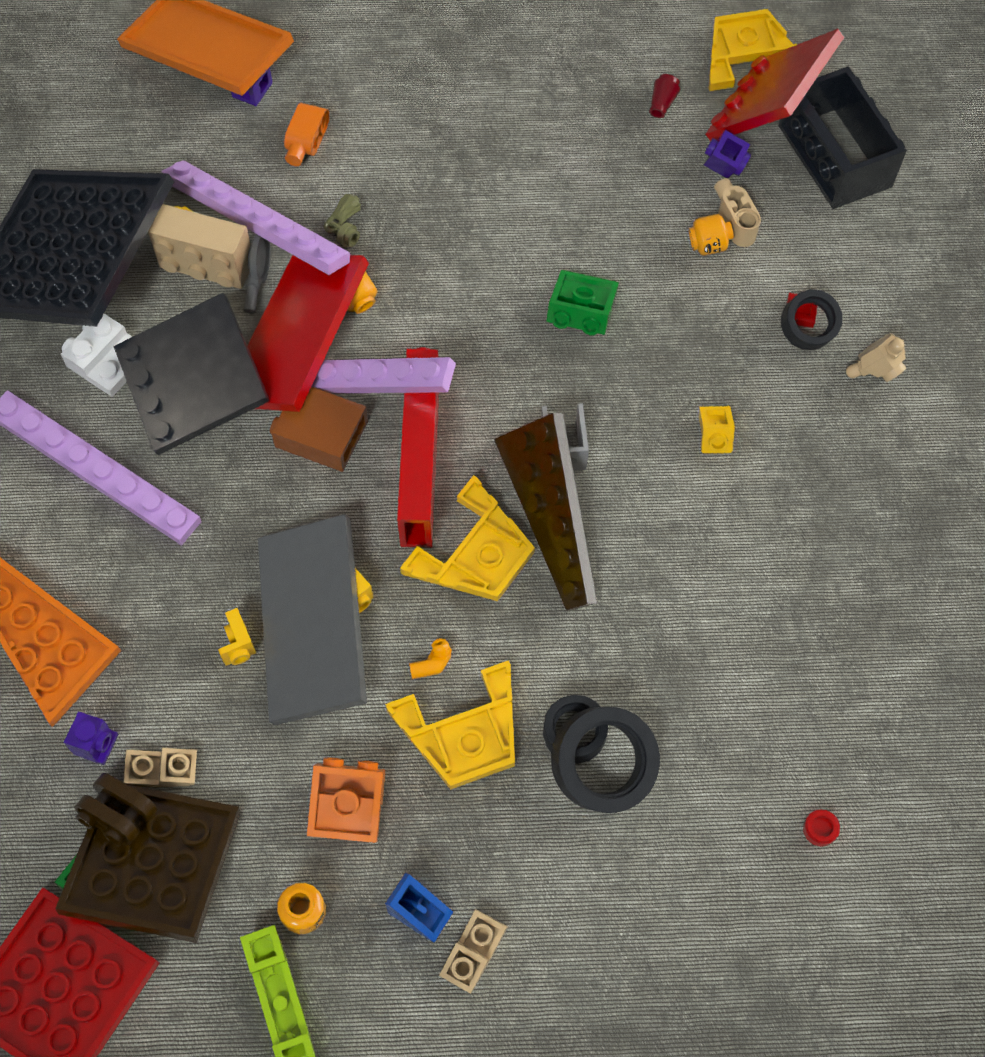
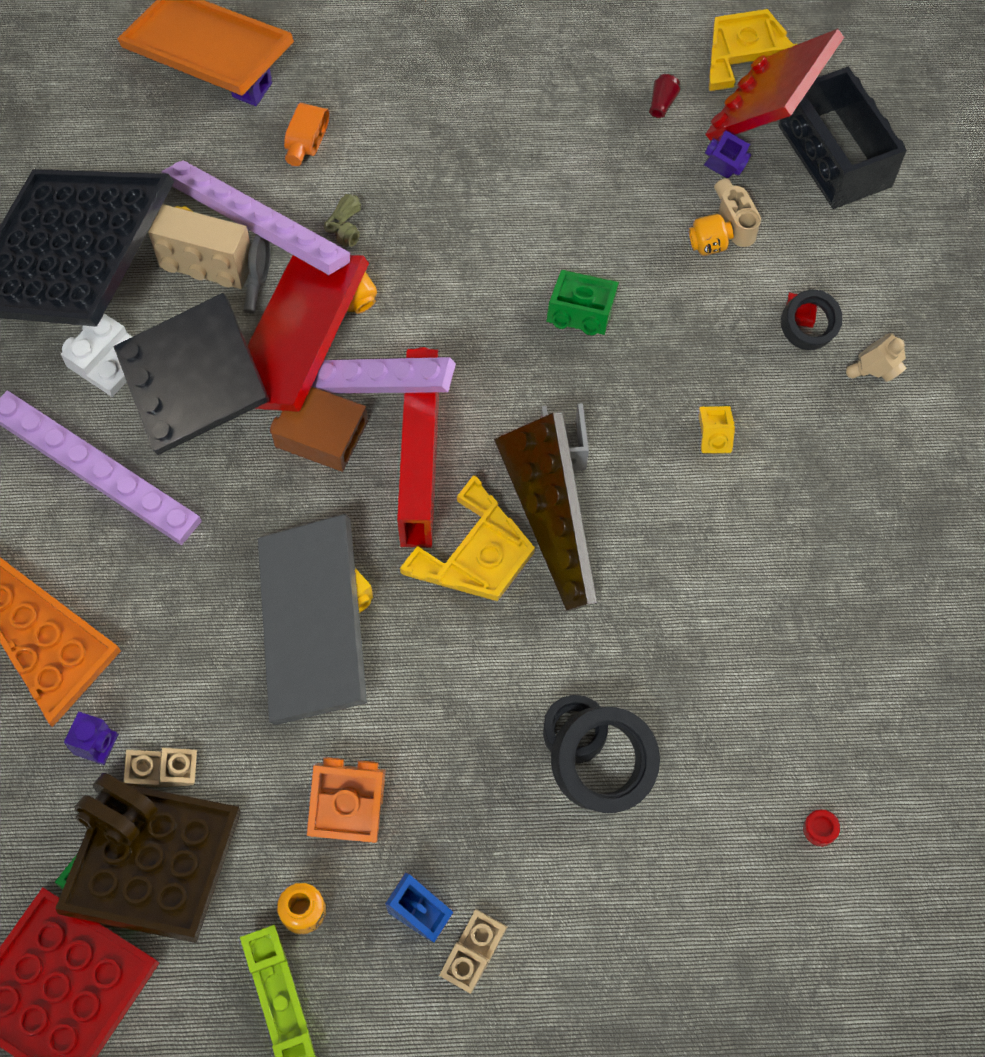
(240, 642): yellow bracket -> none
(435, 661): light orange arm -> none
(469, 742): yellow wing -> none

